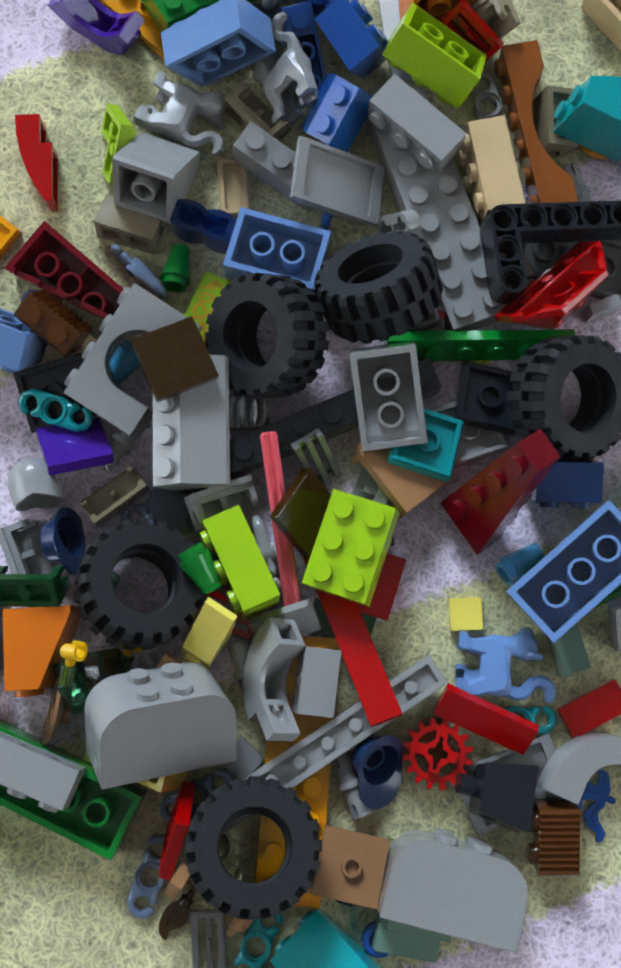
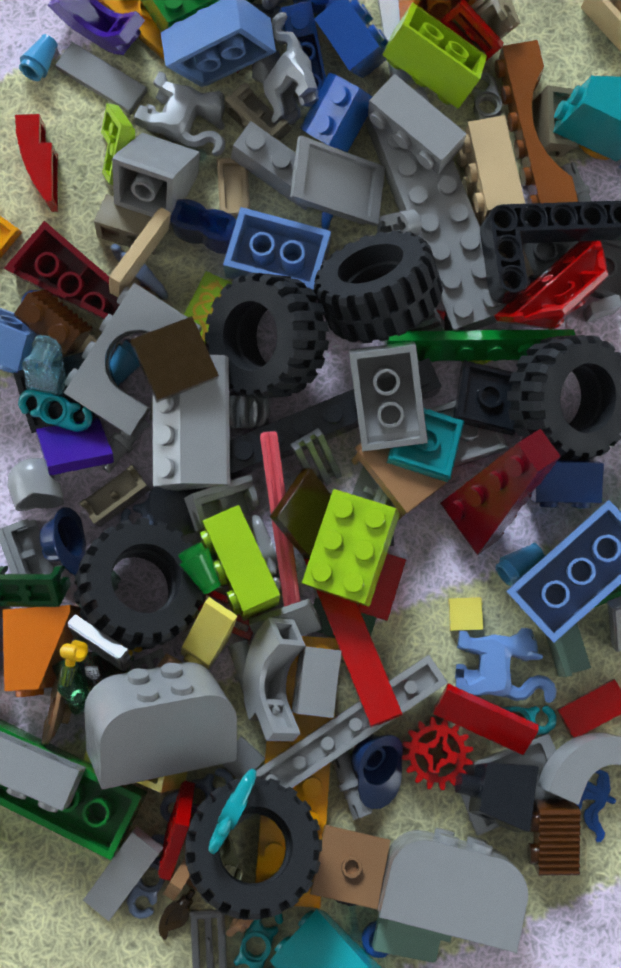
(38, 58): none -> dark azure cone
(45, 366): none -> clear light blue piece
(100, 643): none -> tile
(101, 78): none -> light grey tile
(123, 873): none -> light grey tile
(139, 251): none -> tan tile
(176, 272): green cone -> none
(232, 811): none -> teal piece

